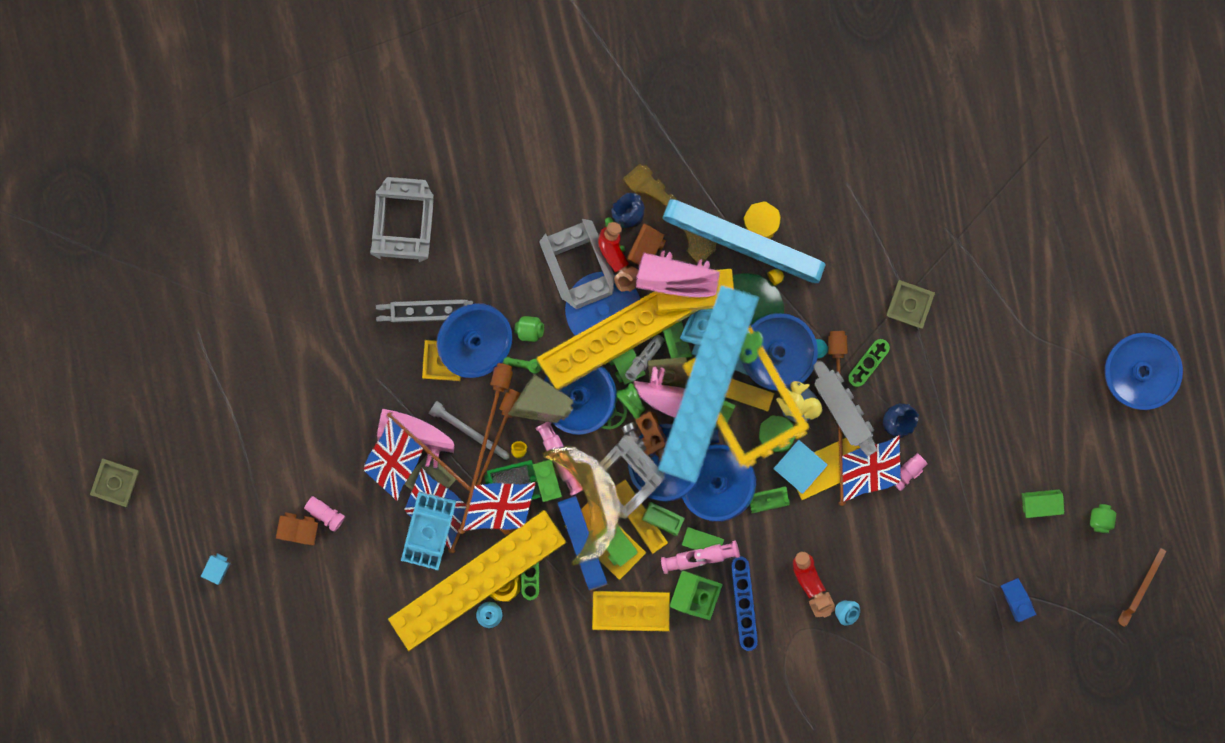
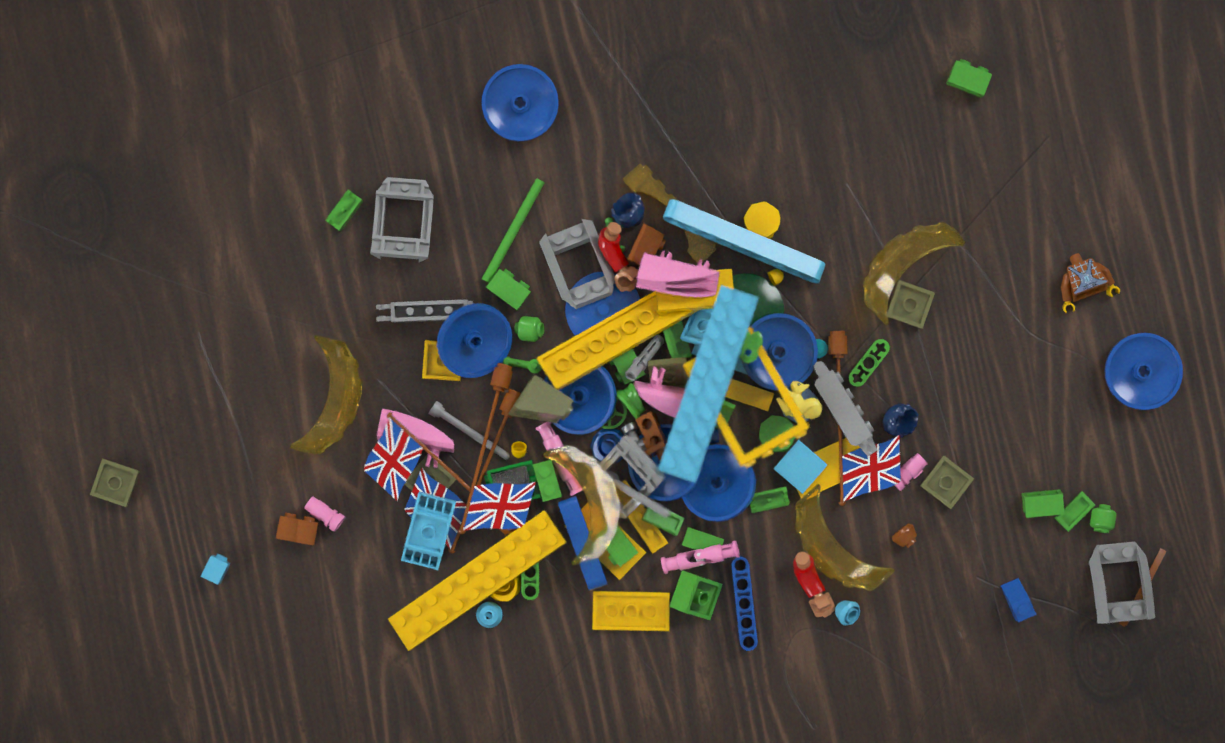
(341, 400): none -> clear yellow windscreen
(344, 210): none -> bright green hinge
(509, 289): none -> bright green brick
(513, 230): none -> bright green piece
(520, 102): none -> blue dish
(604, 442): none -> blue hat
(638, 496): none -> light grey piece
(828, 553): none -> clear yellow windscreen
(898, 257): none -> clear yellow windscreen
(905, 536): none -> dark orange cone
(947, 482): none -> olive plate
(969, 78): none -> bright green brick
(1075, 511): none -> bright green tile
(1084, 280): none -> dark orange torso
(1125, 609): none -> light grey wedge

